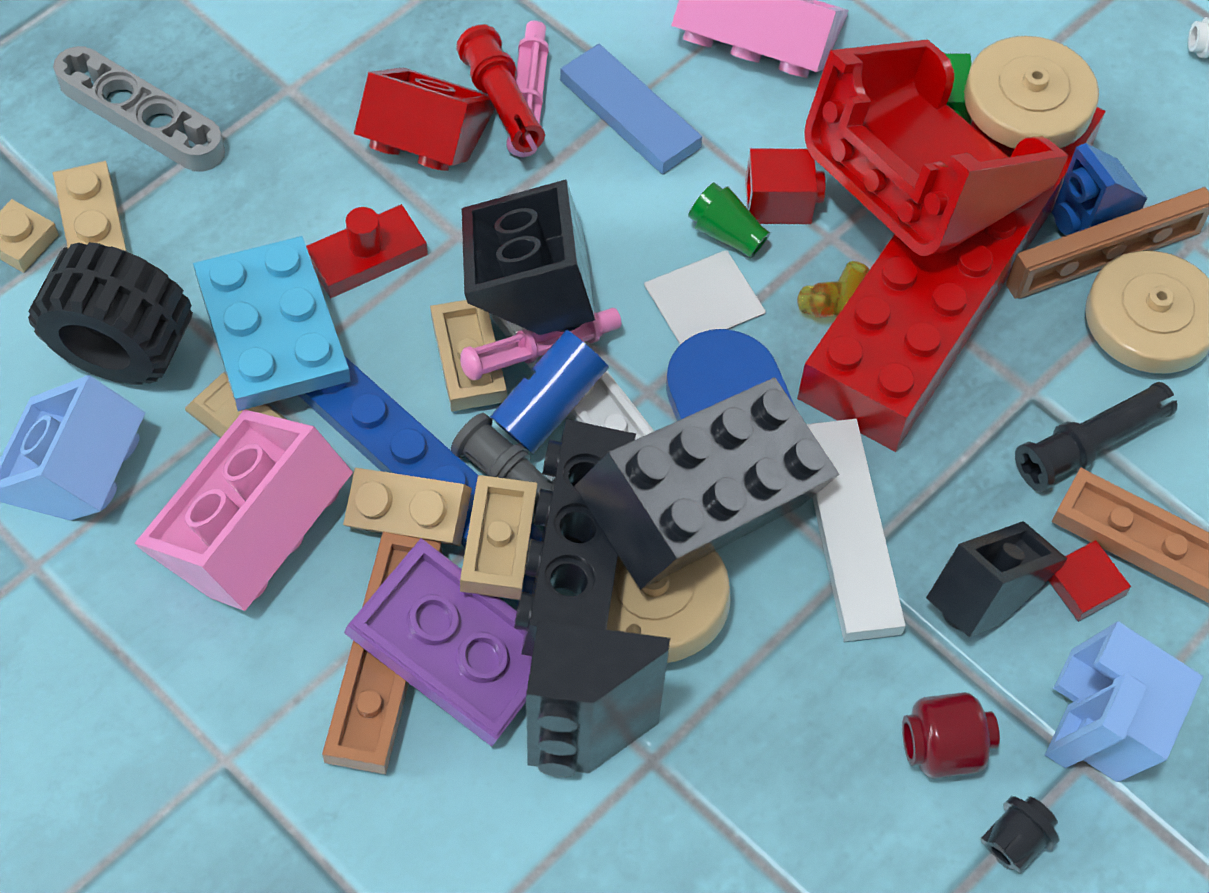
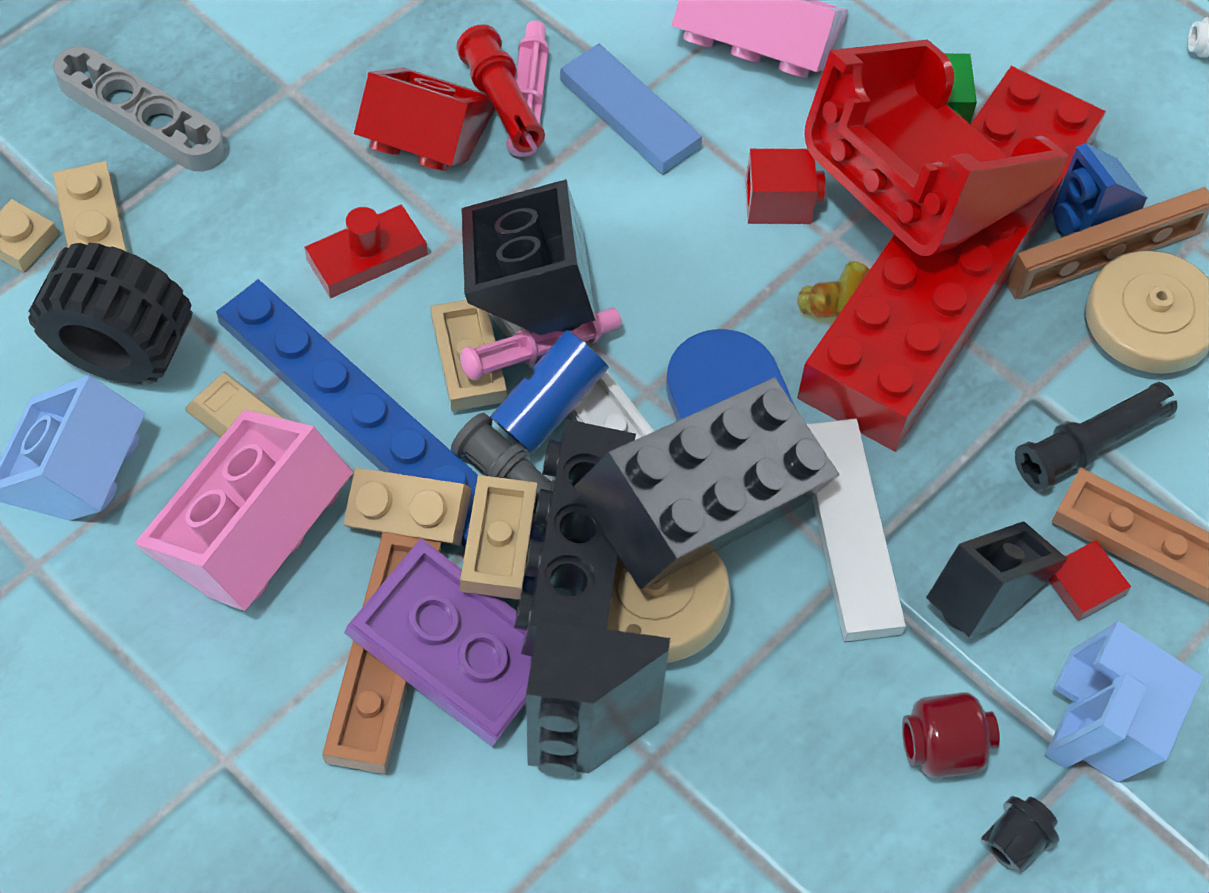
(271, 323): medium azure plate -> none
(704, 296): white sticker -> none
(727, 219): green cone -> none
(1031, 90): tan wheel -> none

